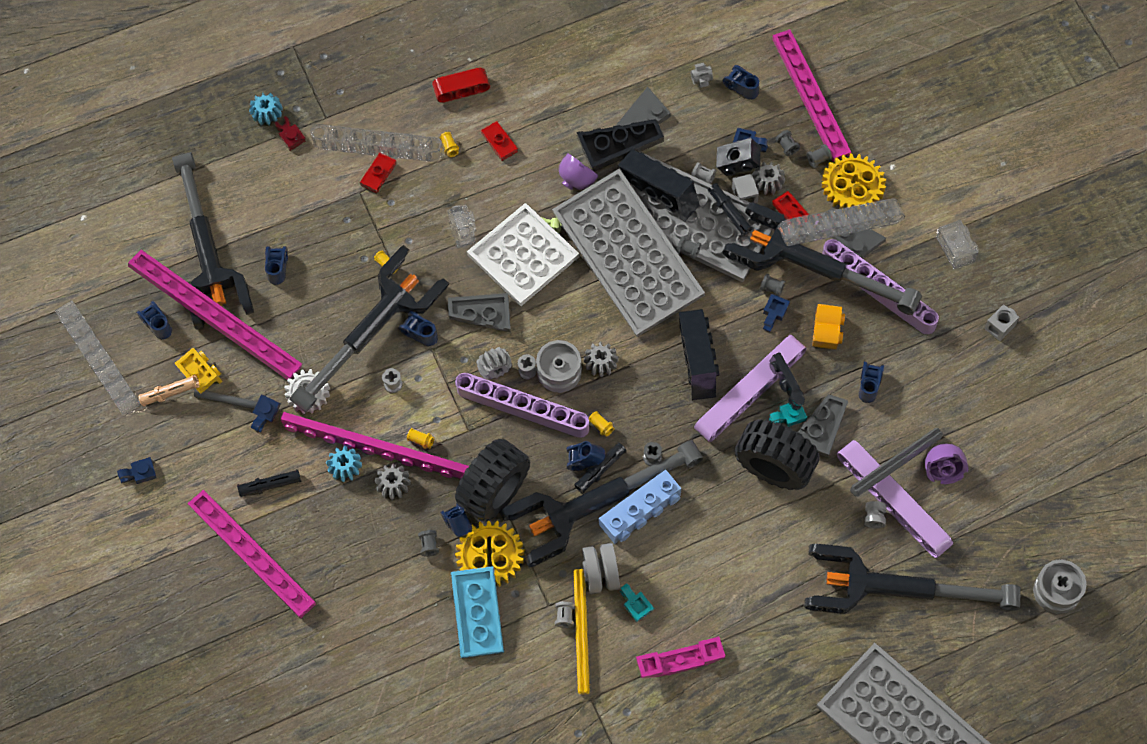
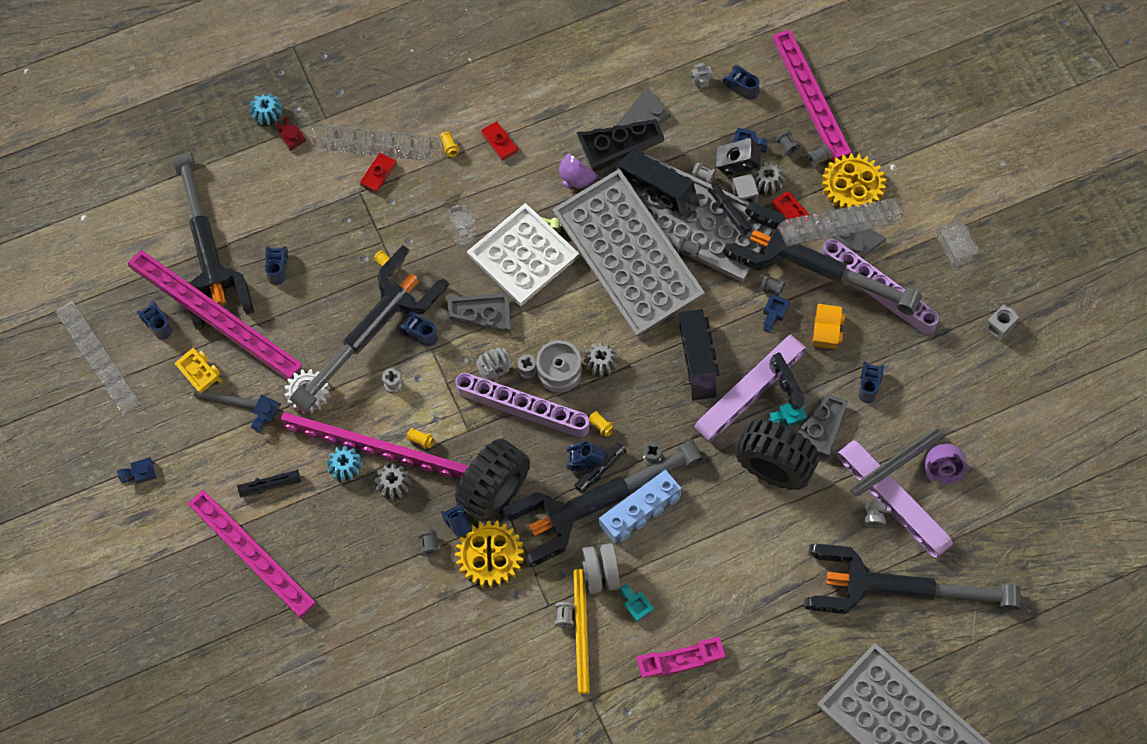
(148, 397): light nougat pin -> none
(461, 84): red beam -> none
(477, 612): medium azure tile -> none
(1059, 586): light grey wheel -> none

